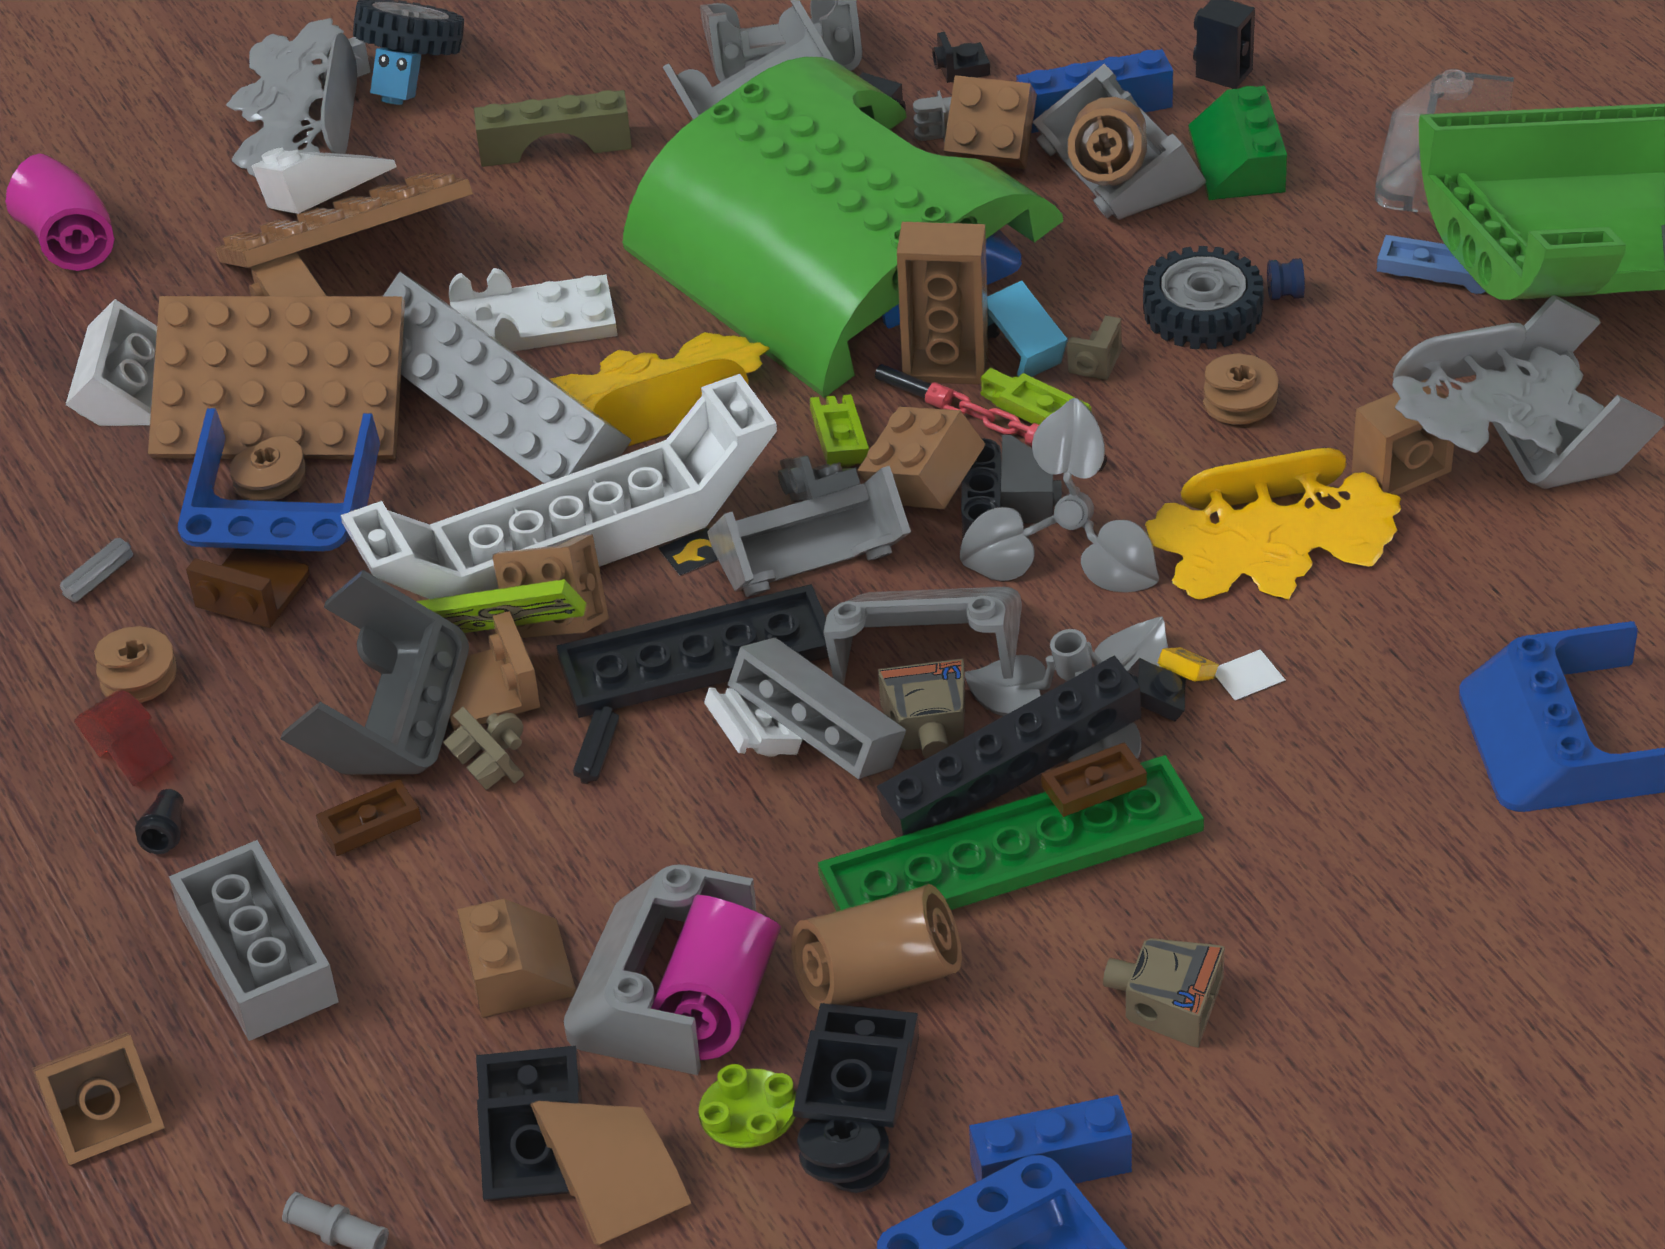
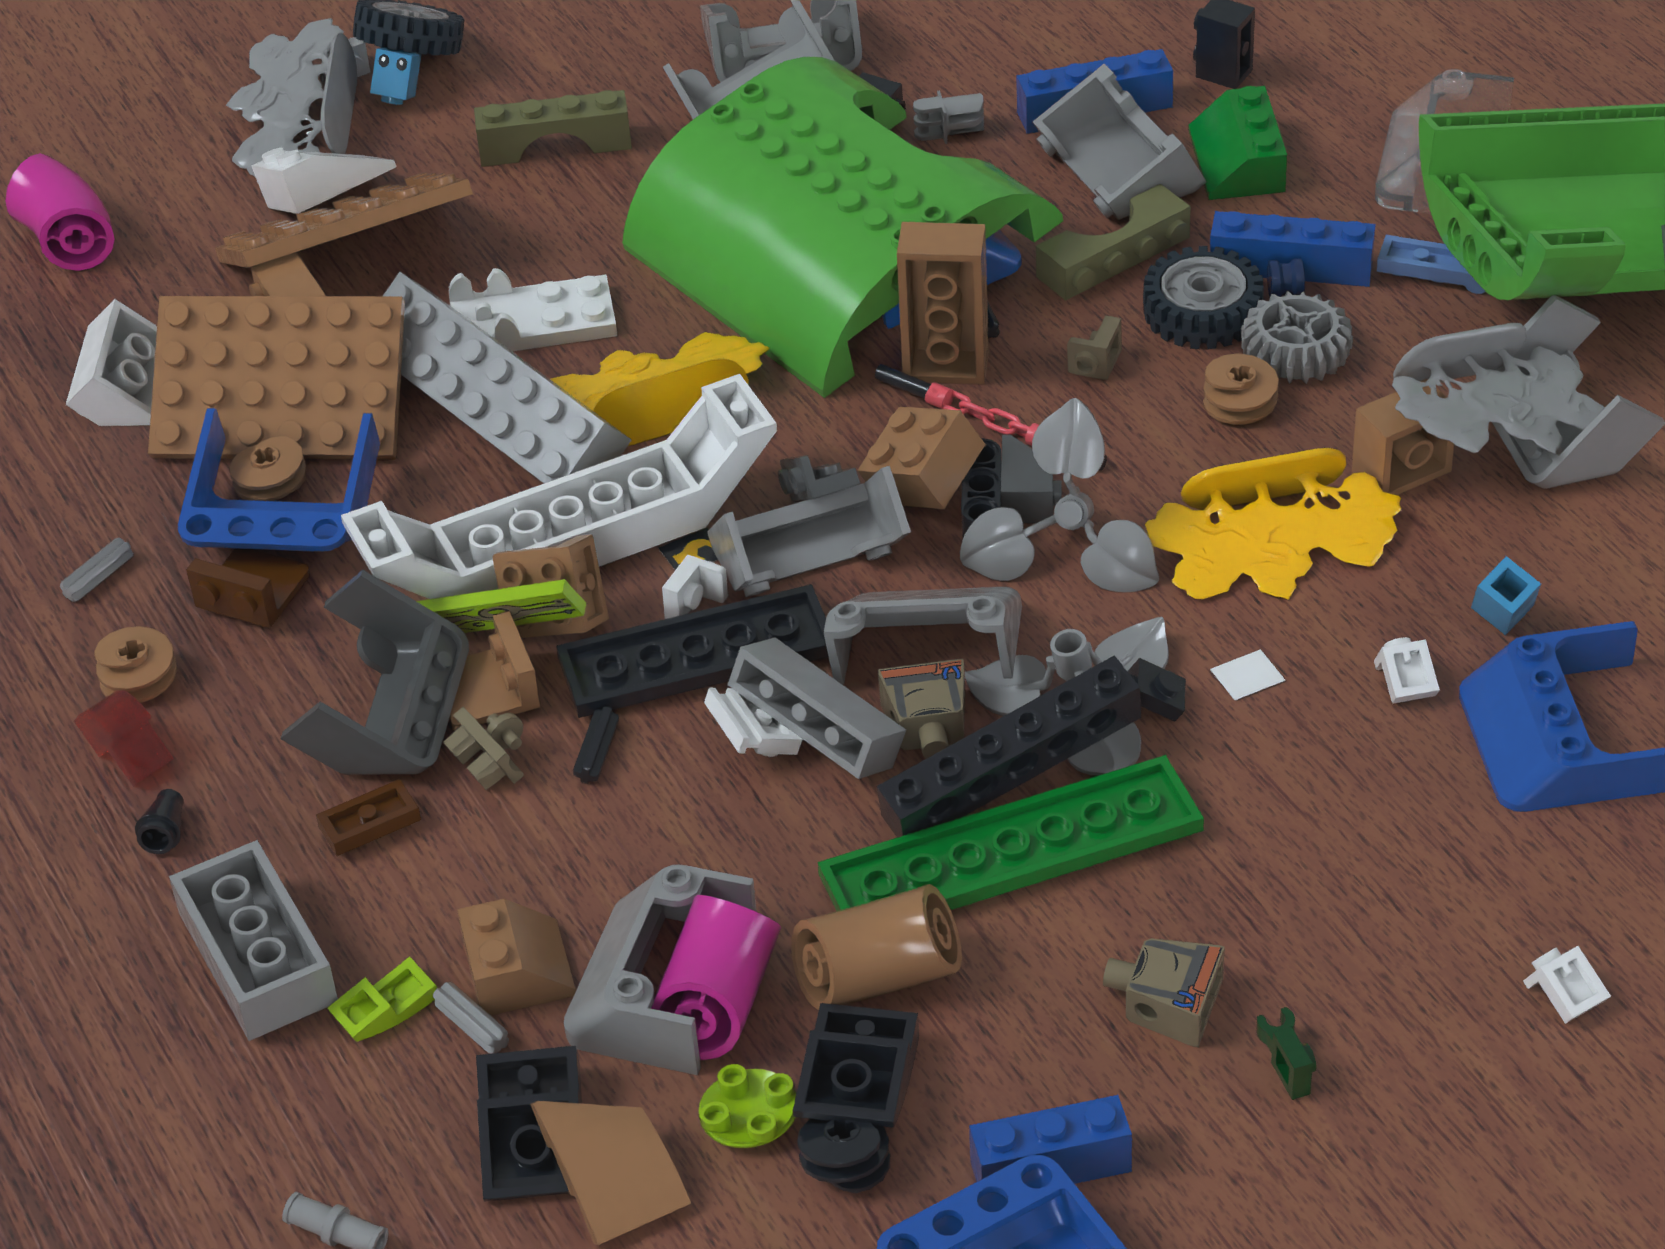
(98, 1098): medium nougat slope -> none
(378, 1007): none -> lime slope
(471, 1018): none -> light grey axle
(690, 583): none -> white bracket
(839, 430): lime hinge -> none
(961, 60): black bracket -> none
(990, 121): medium nougat brick -> none
(1023, 395): lime hinge -> none
(1027, 328): medium azure panel -> none
(1079, 261): none -> olive arch
(1094, 779): reddish brown plate -> none
(1108, 141): medium nougat brick -> none
(1187, 664): yellow tile -> none
(1290, 1057): none -> dark green plate
(1298, 335): none -> light grey gear
(1329, 249): none -> blue brick
(1407, 670): none -> white bracket
(1505, 595): none -> dark azure brick
(1568, 982): none -> white bracket

